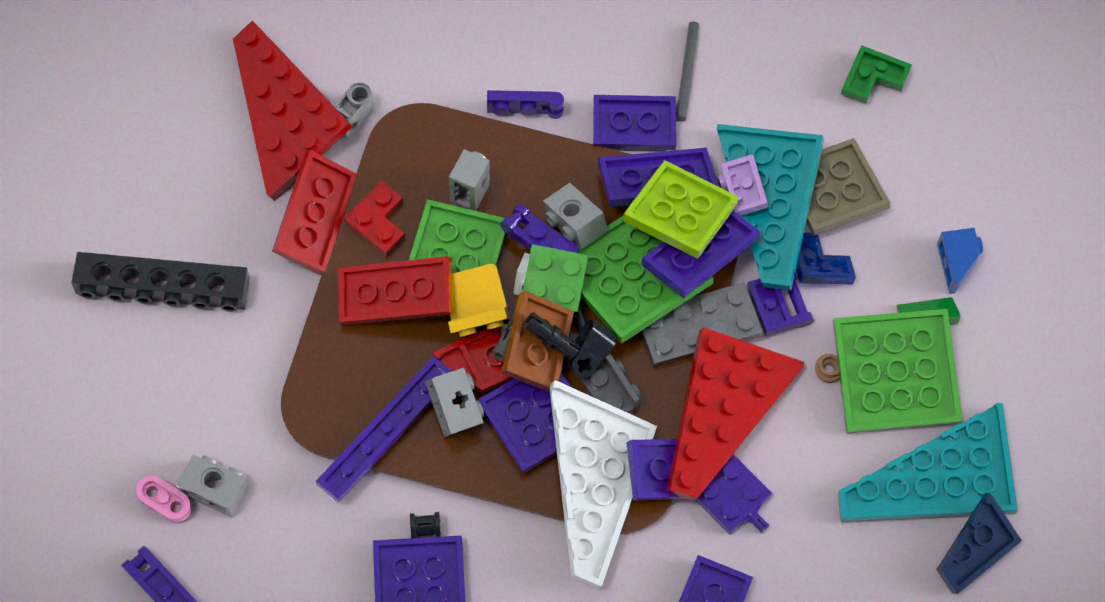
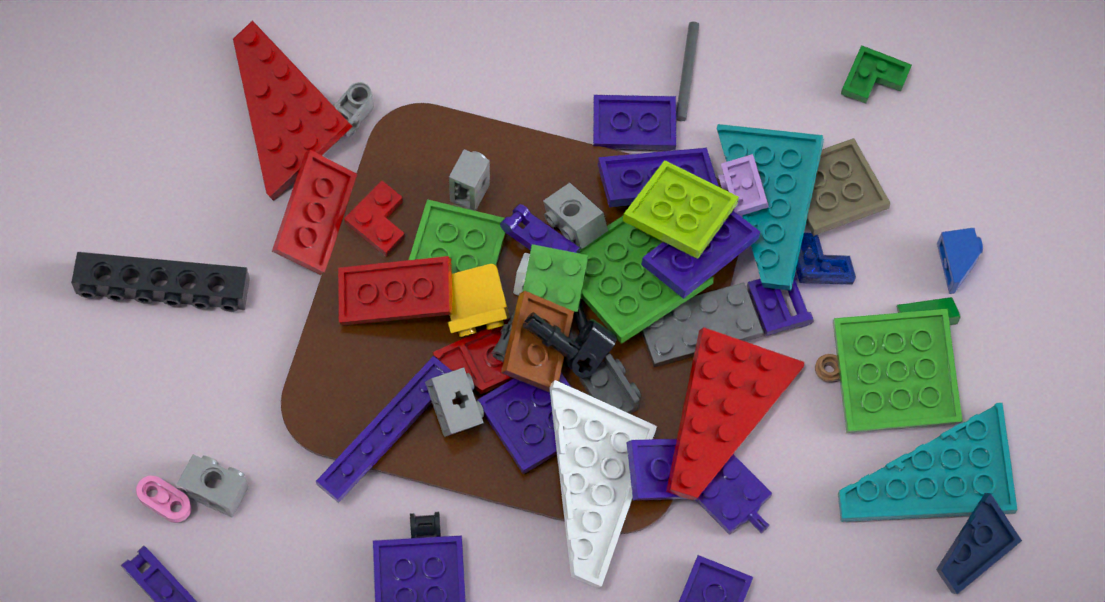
(525, 102): dark purple plate -> none

